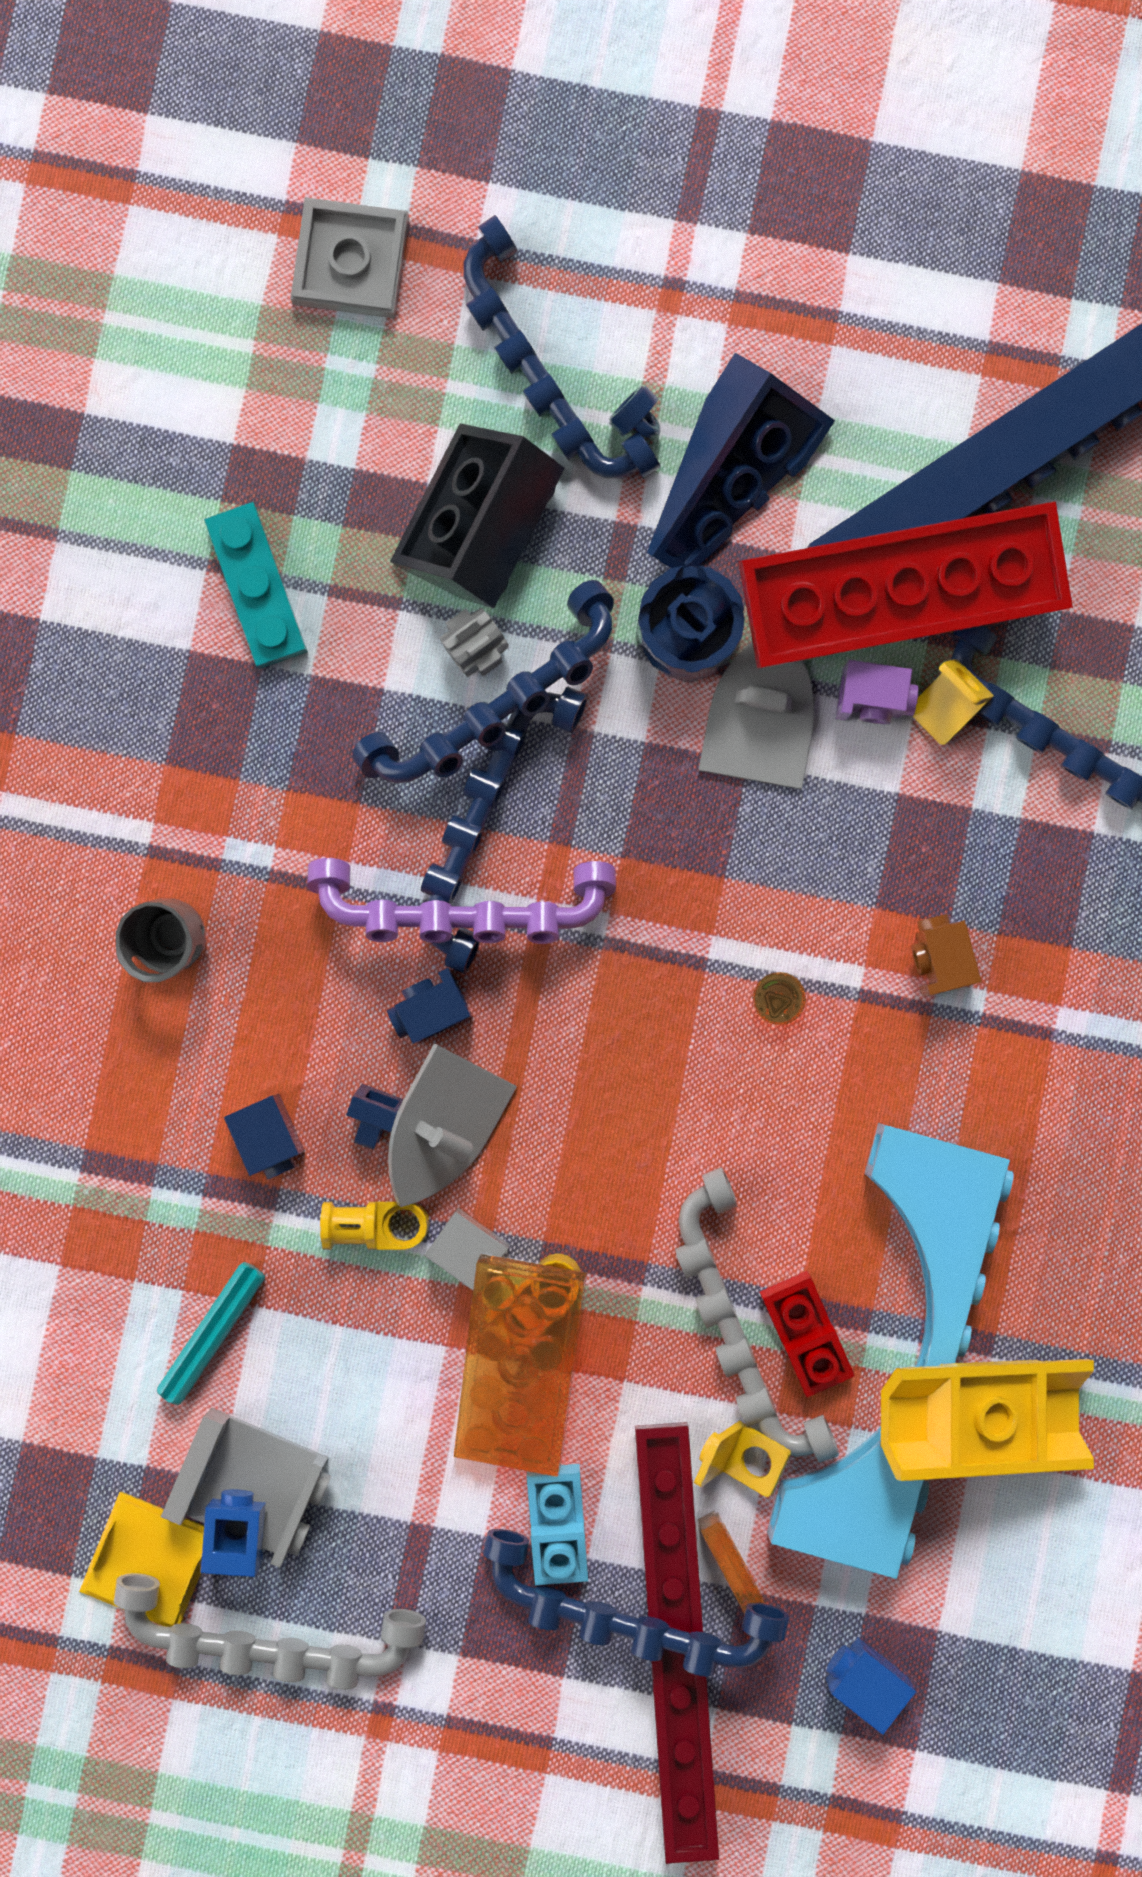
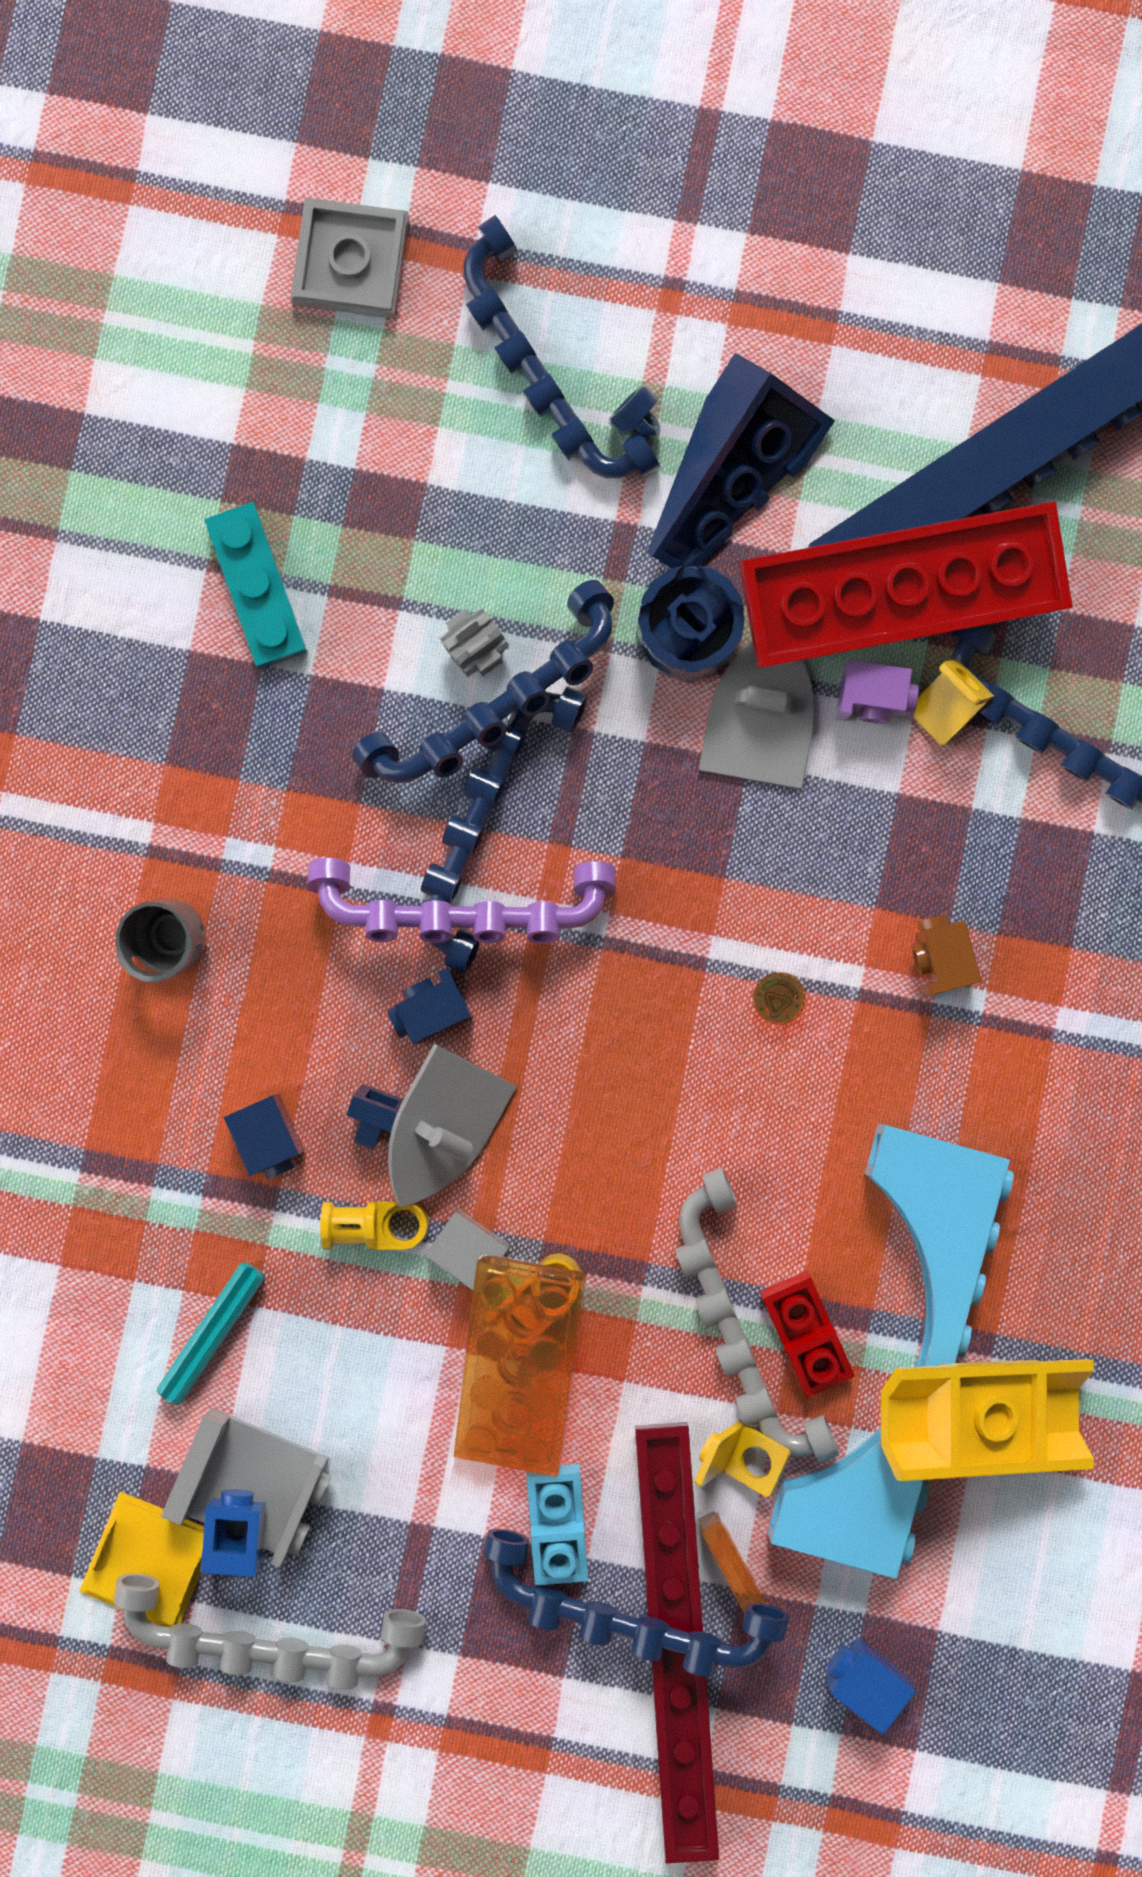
(478, 513): black slope -> none

